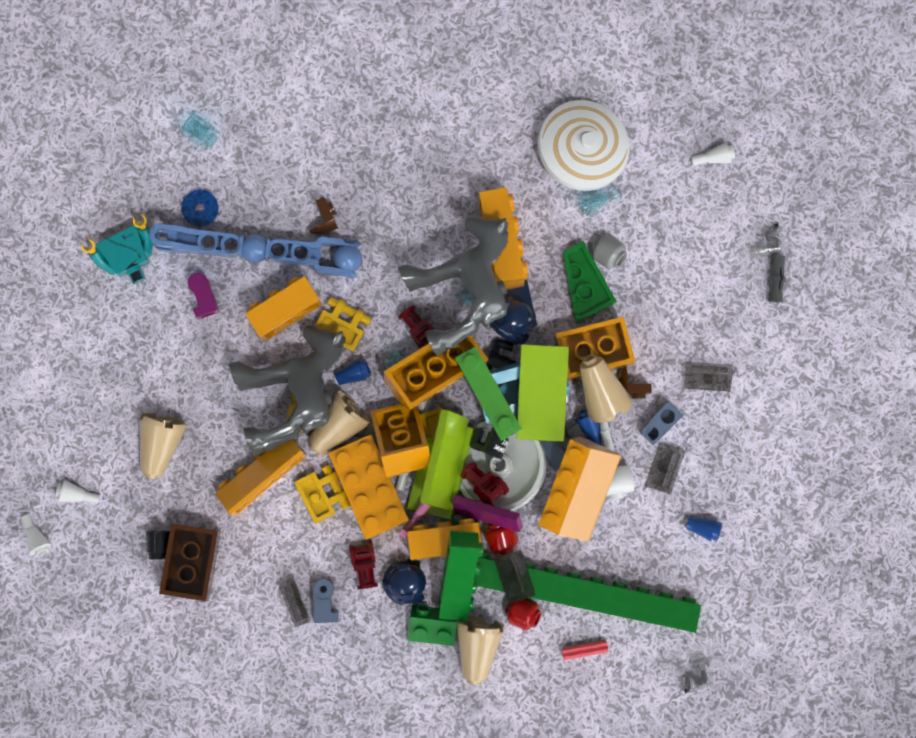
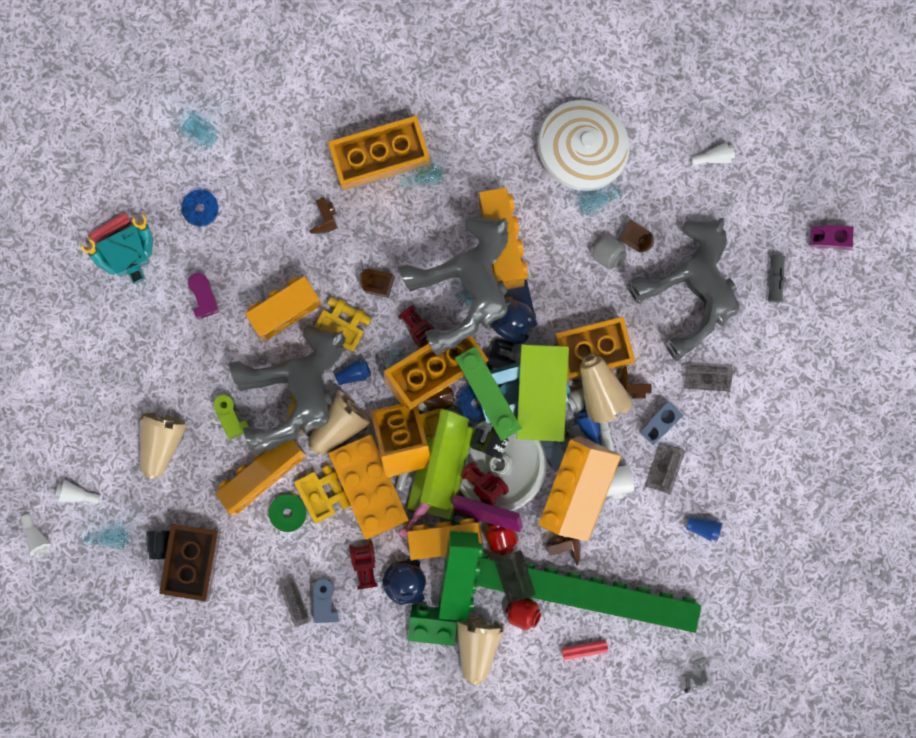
(110, 228): none -> coral axle
(114, 539): none -> clear light blue cone
(225, 410): none -> lime leg
(257, 248): medium blue piece -> none
(298, 513): none -> green piece
(376, 282): none -> reddish brown plate
(379, 153): none -> light orange brick
(427, 176): none -> clear light blue cone
(443, 399): none -> reddish brown plate
(465, 407): none -> clear blue piece
(560, 544): none -> reddish brown plate
(576, 400): none -> white cone
(586, 284): green wing -> none
(636, 237): none -> reddish brown plate
(703, 280): none -> dark grey animal
(771, 243): clear piece -> none
(832, 237): none -> magenta leg

